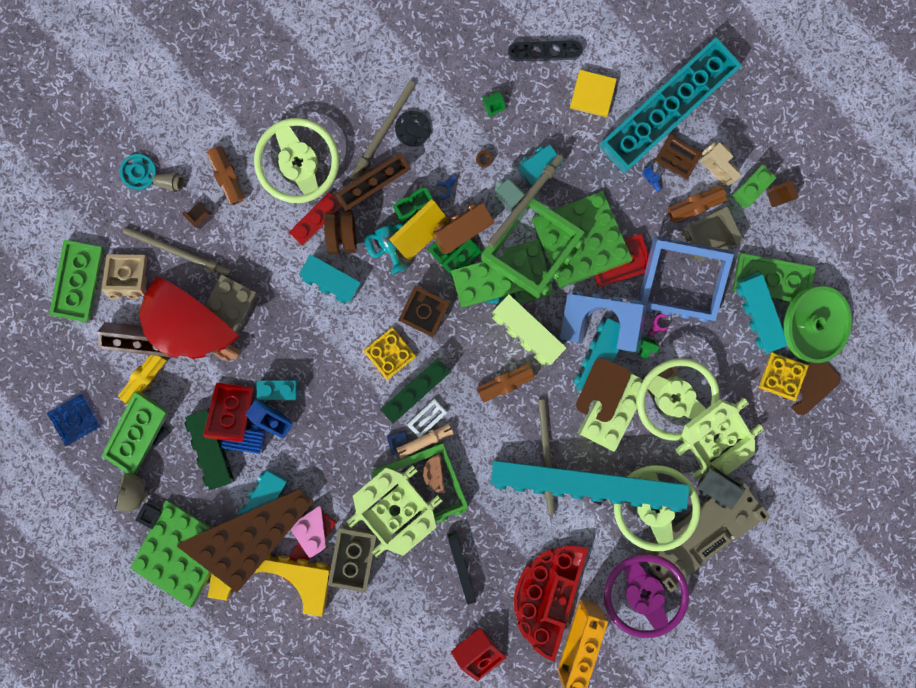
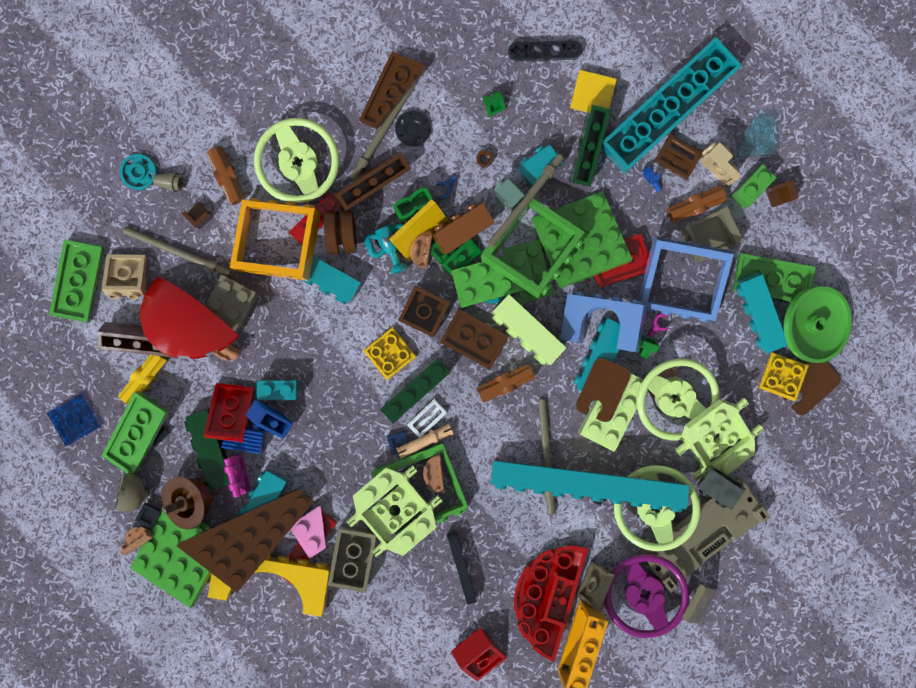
(134, 539): none -> nougat tile
(186, 501): none -> reddish brown piece
(237, 475): none -> dark pink plate
(308, 247): none -> light orange window
(393, 84): none -> reddish brown wing
(420, 249): none -> nougat tile
(474, 339): none -> reddish brown plate
(589, 145): none -> dark green brick
(595, 585): none -> dark tan tile
(698, 603): none -> dark tan tile
(758, 138): none -> clear light blue wing

